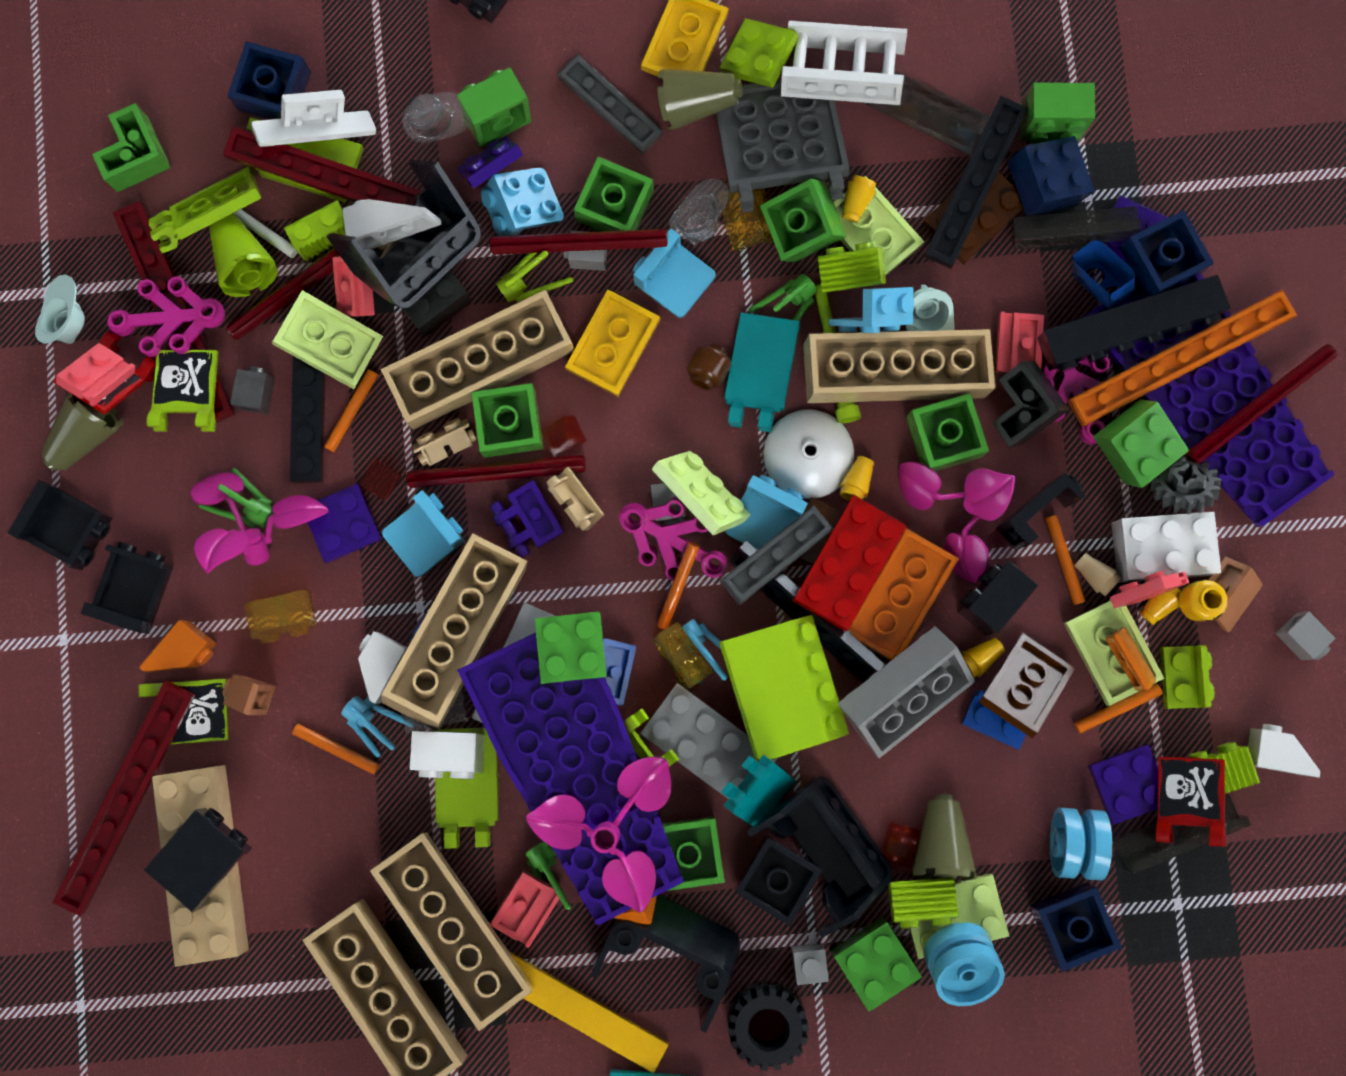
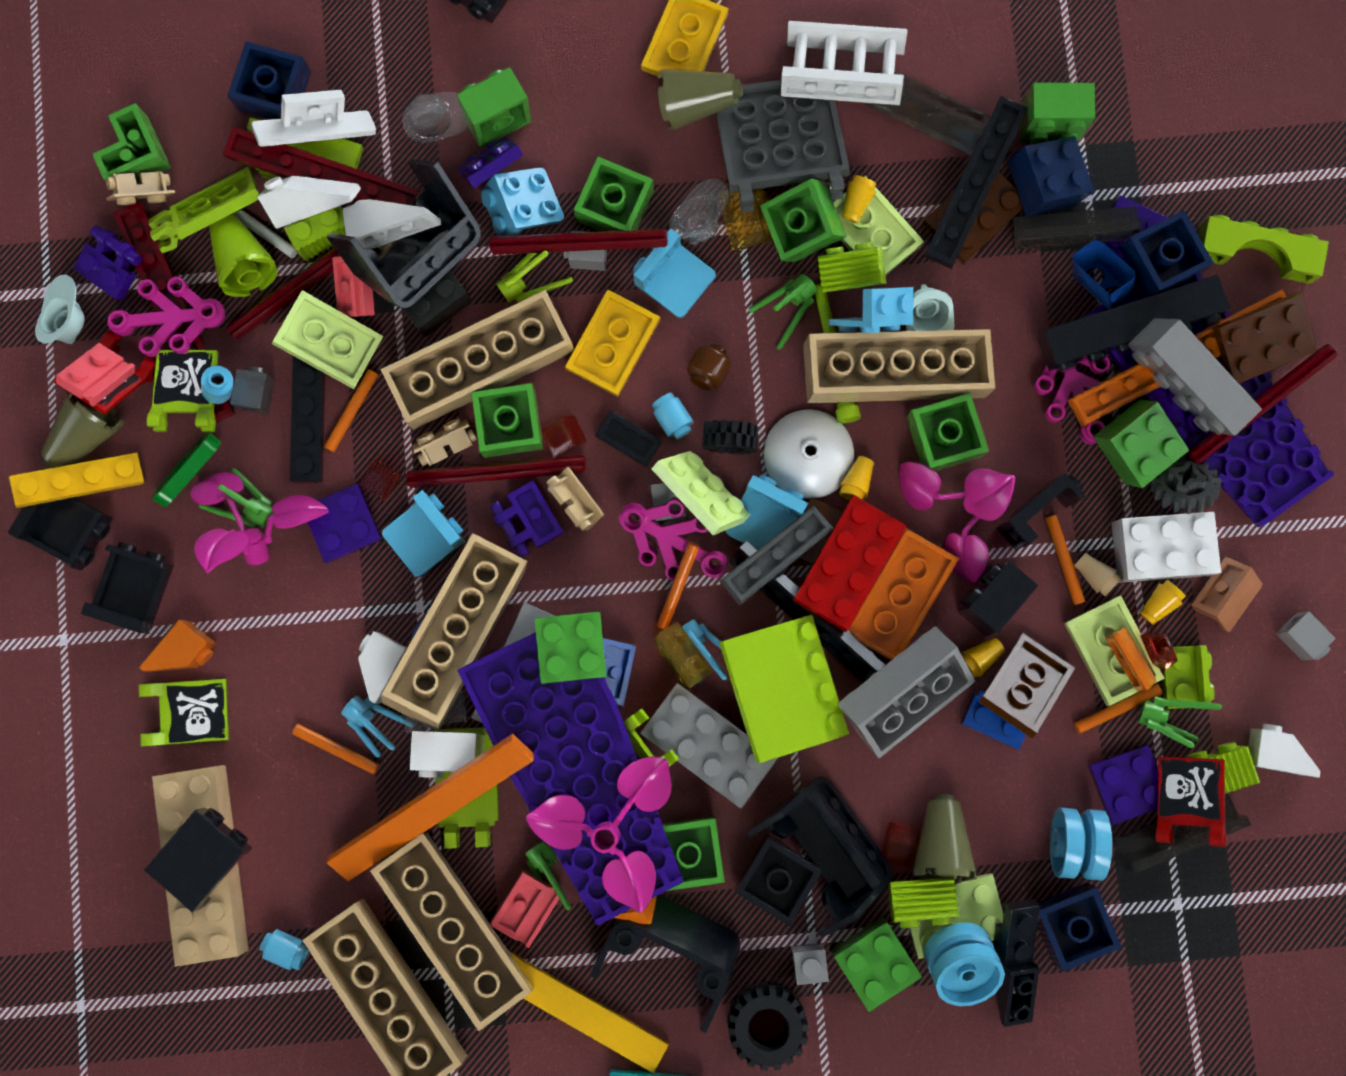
(76, 480): none -> yellow plate
(104, 271): none -> dark purple plate
(123, 798): dark red plate -> none
(127, 191): none -> tan hinge
(186, 469): none -> green beam
(217, 393): none -> medium azure brick
(248, 695): nougat slope -> none
(280, 615): clear yellow brick -> none
(284, 950): none -> medium azure brick
(303, 197): none -> white slope
(431, 807): none -> orange tile
(610, 104): dark grey tile -> none
(628, 439): none -> black plate
(672, 416): none -> medium azure brick
(730, 437): none -> black tyre
(759, 52): lime plate -> none
(759, 790): teal tile -> none
(761, 368): teal tile -> none
(1015, 948): none -> black slope
(1018, 340): coral plate -> none
(1035, 403): pearl dark grey brick -> none
(1155, 585): coral plate -> none
(1156, 717): none -> bright green plant
(1159, 650): none -> clear red slope
(1193, 377): none -> light grey brick
(1203, 600): yellow head -> none
(1265, 338): none -> reddish brown plate
(1296, 256): none -> lime arch

